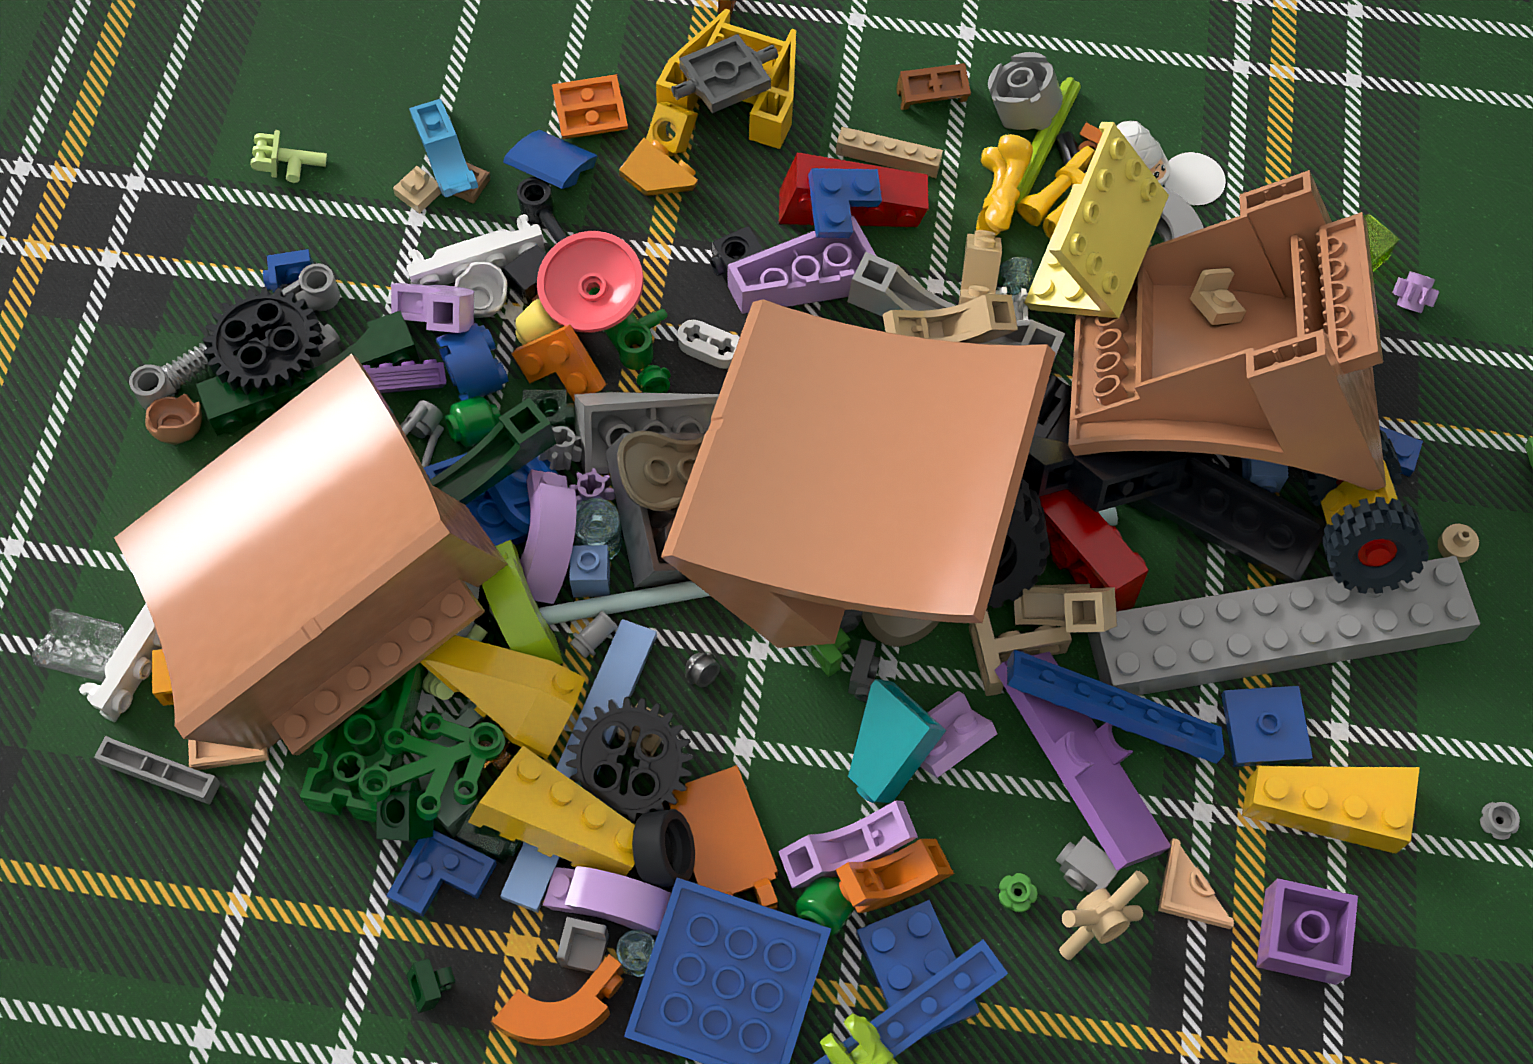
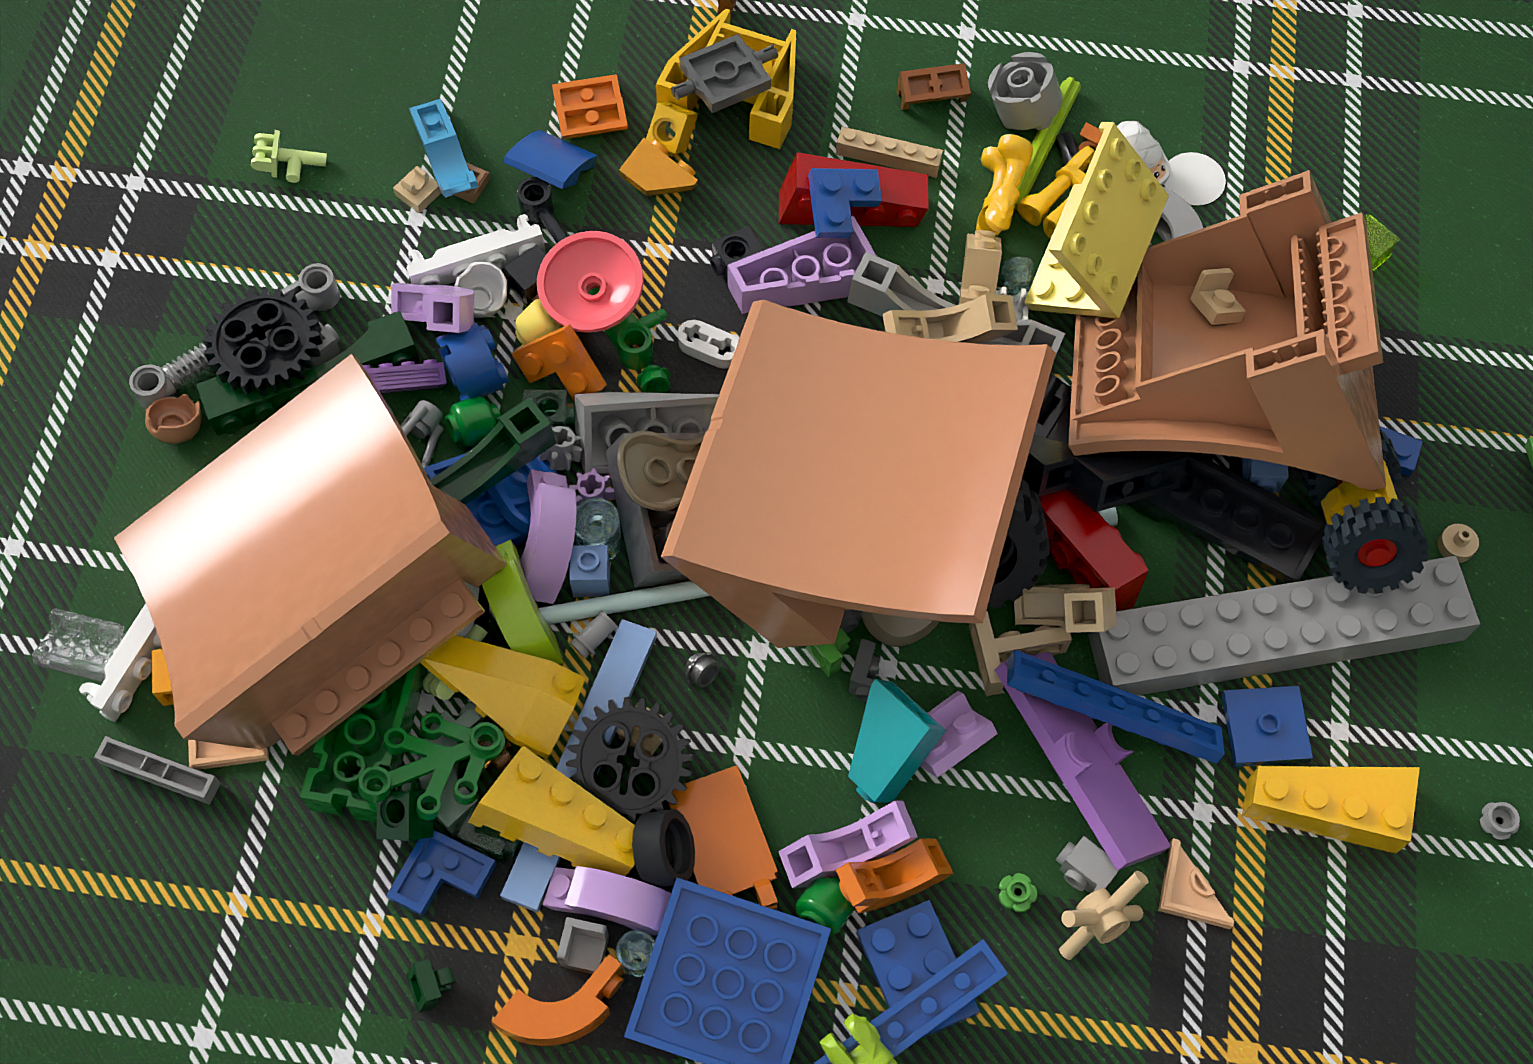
(285, 268): blue bracket -> none
(1307, 931): medium lavender brick -> none
(1415, 292): lavender gear -> none

